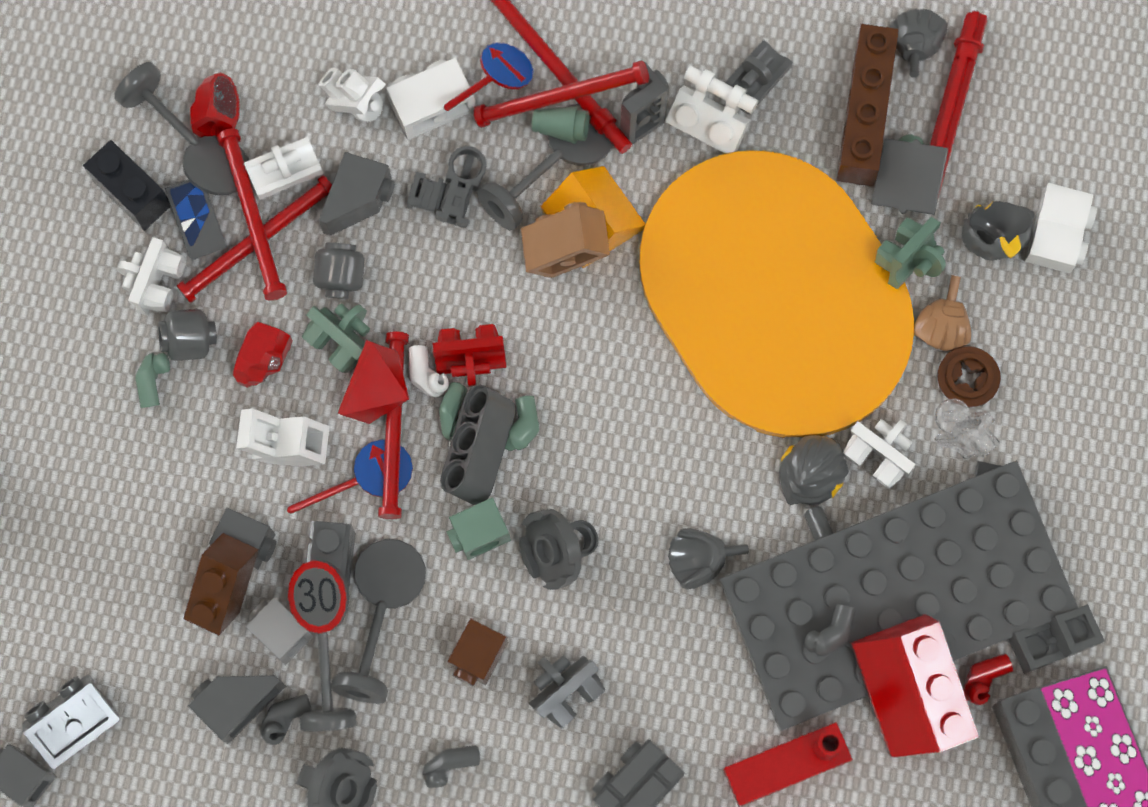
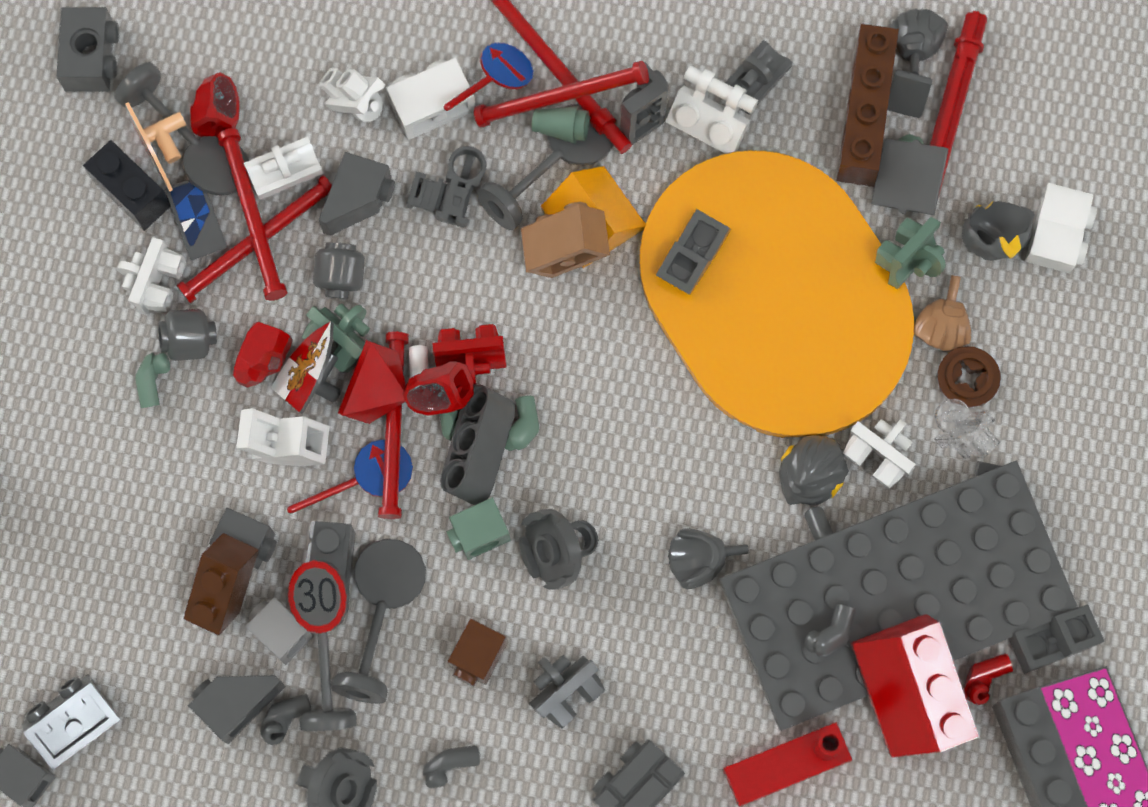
(78, 30): none -> dark grey brick
(160, 132): none -> light nougat shield
(308, 370): none -> shield
(439, 389): none -> red rock
(693, 252): none -> dark grey slope
(909, 93): none -> dark grey slope

